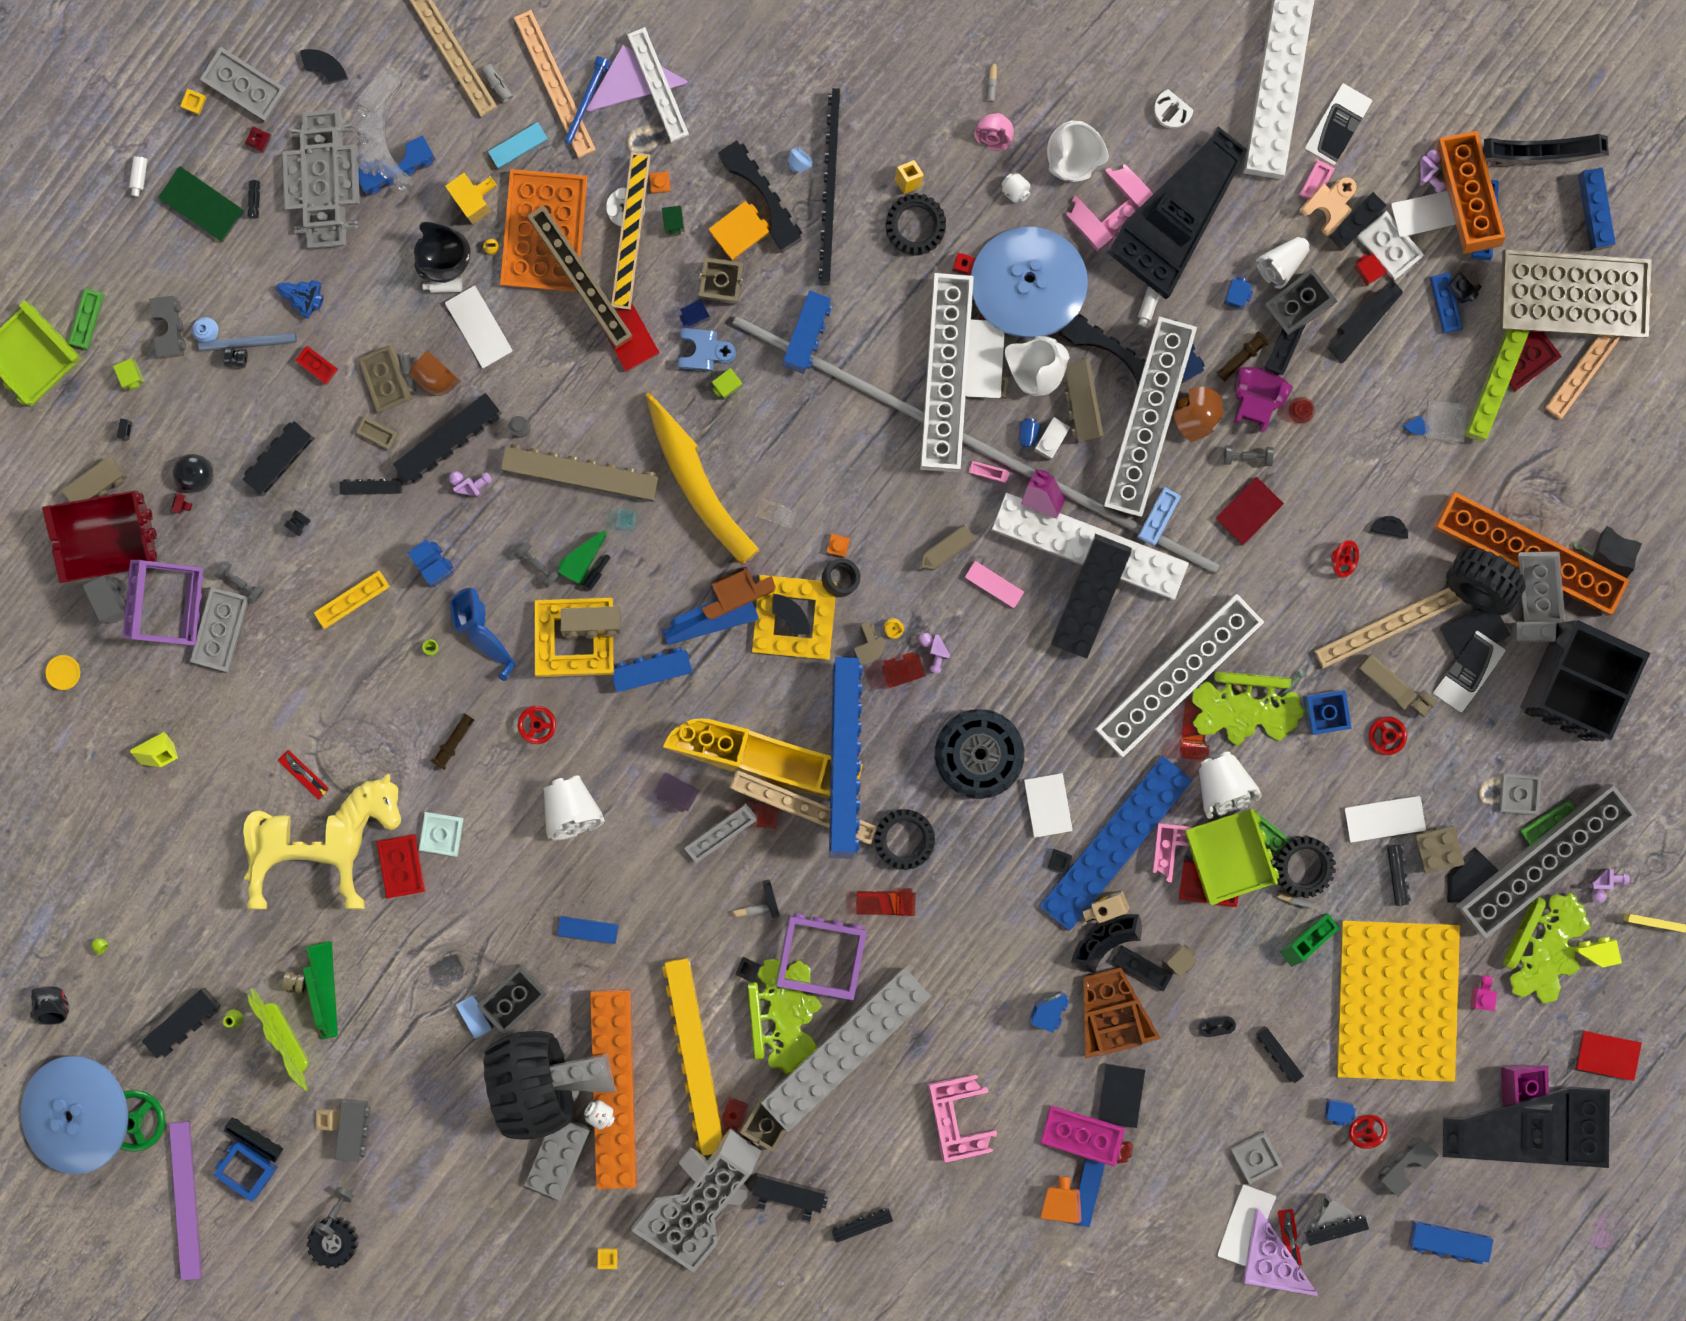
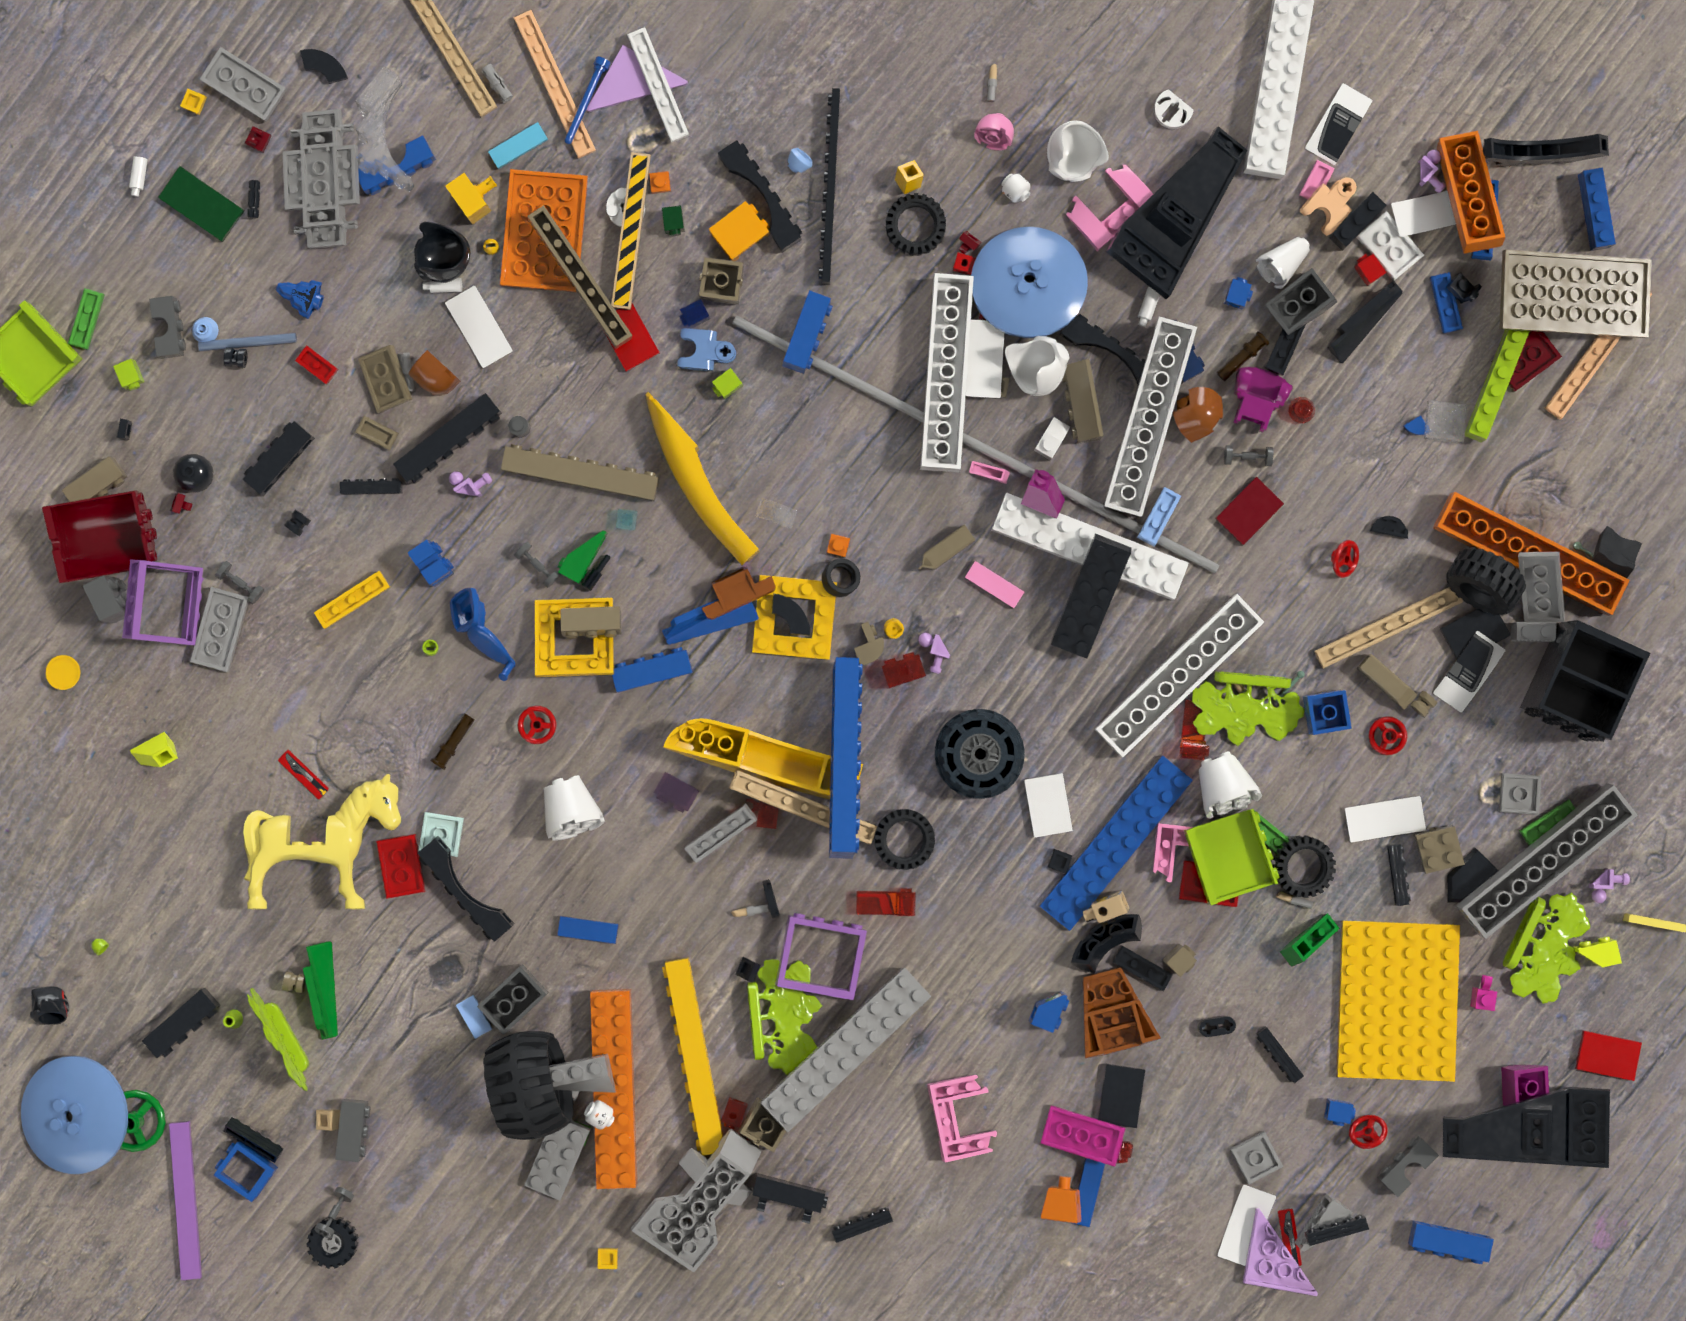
(491, 919): none -> black arch
(969, 242): none -> dark red tile
(1028, 432): blue brick -> none

